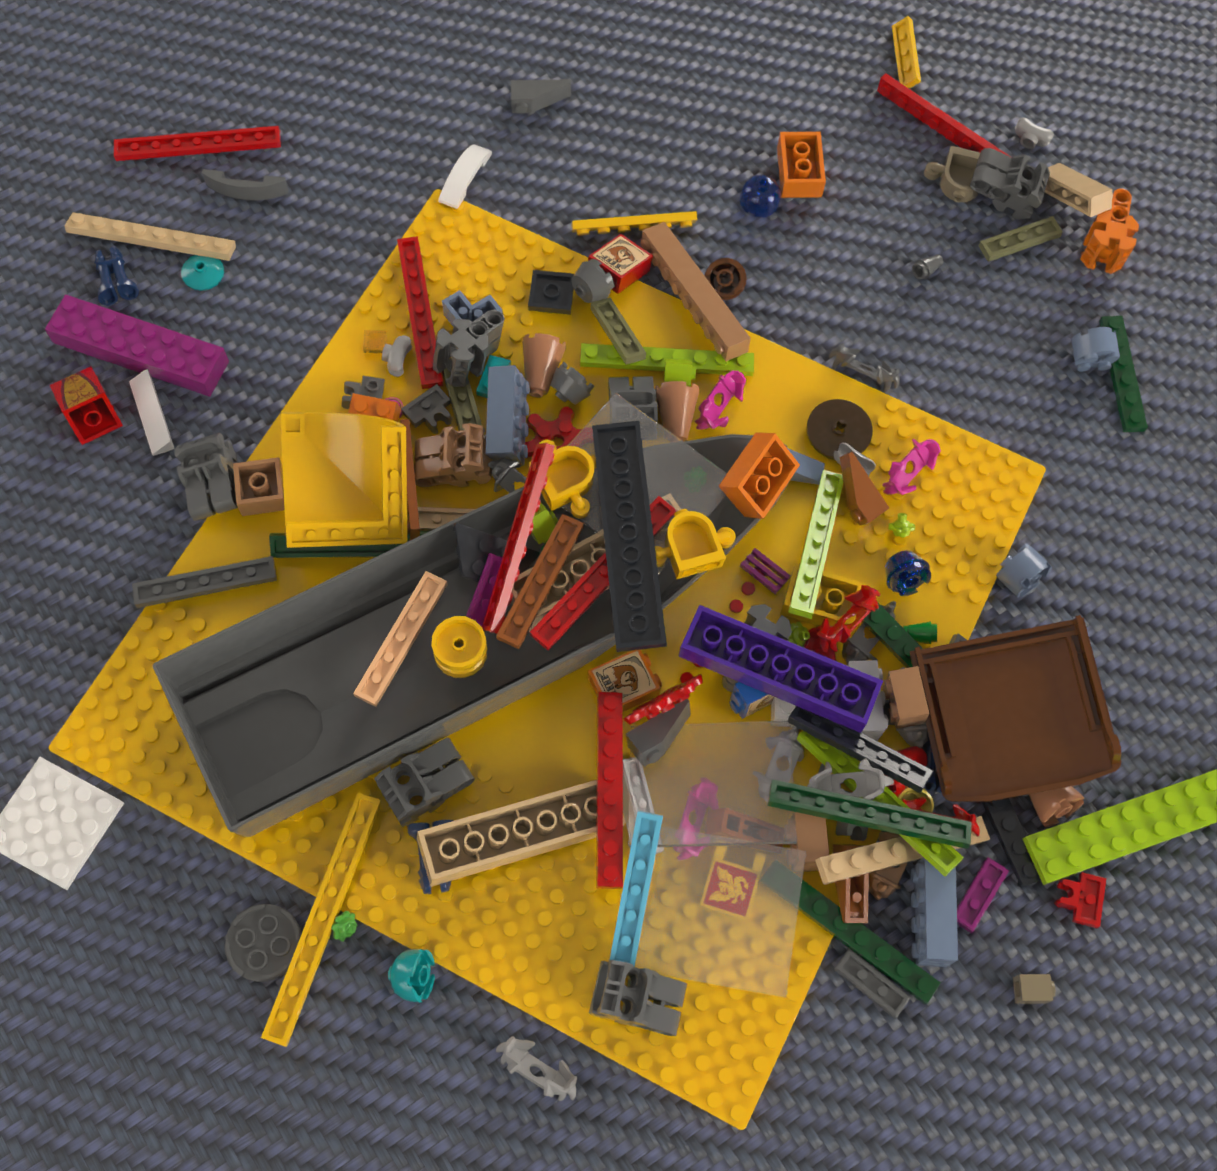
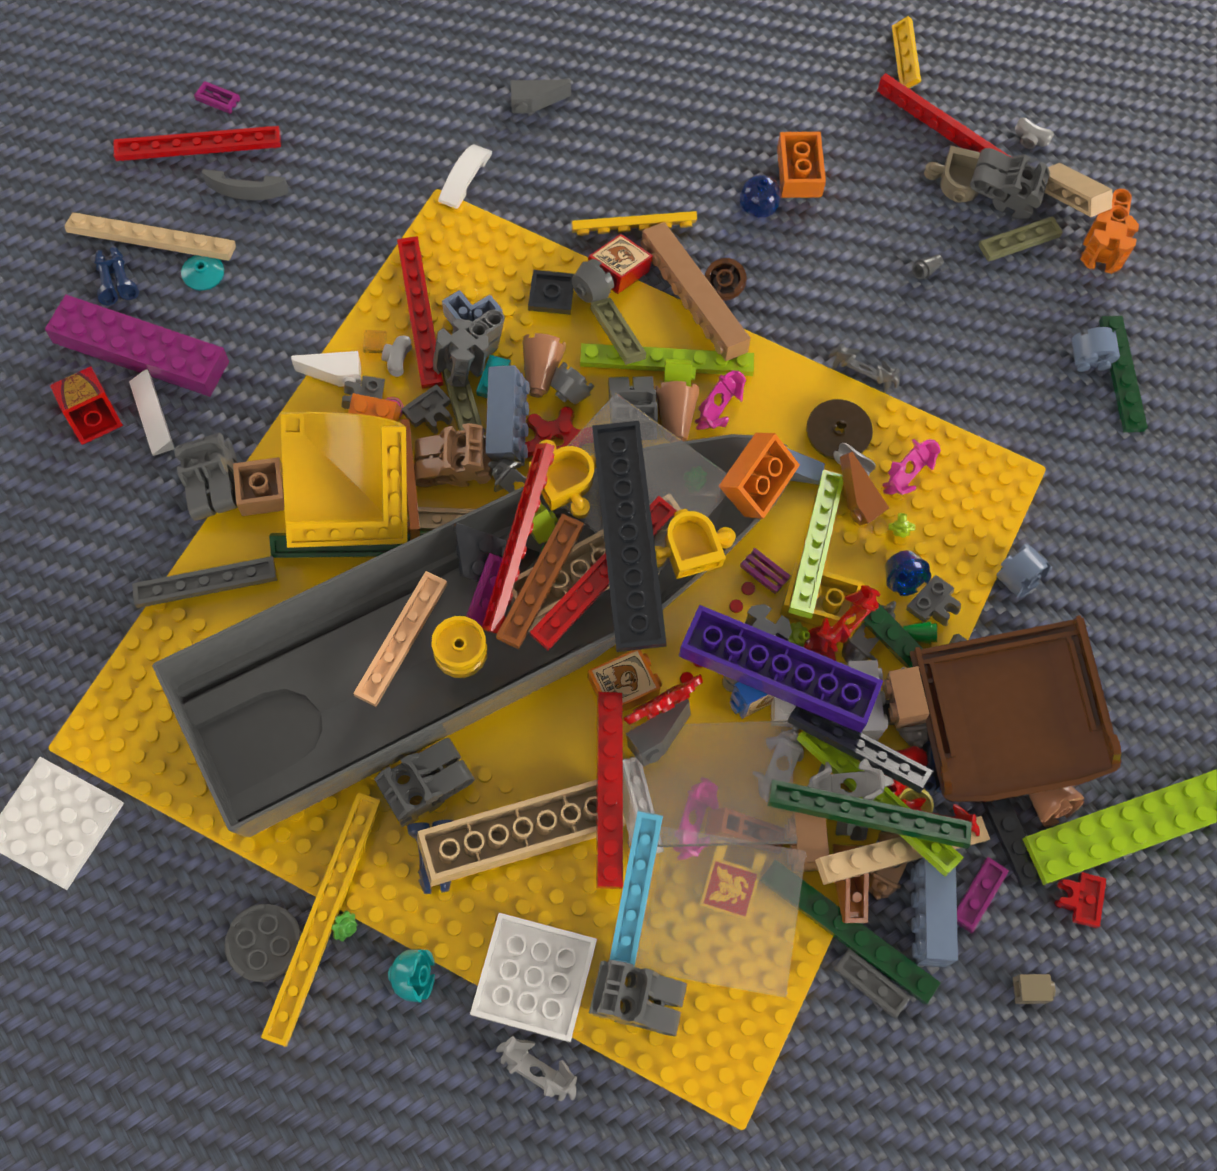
(214, 99): none -> magenta tile
(330, 367): none -> white slope
(534, 977): none -> white plate
(935, 601): none -> dark grey plate

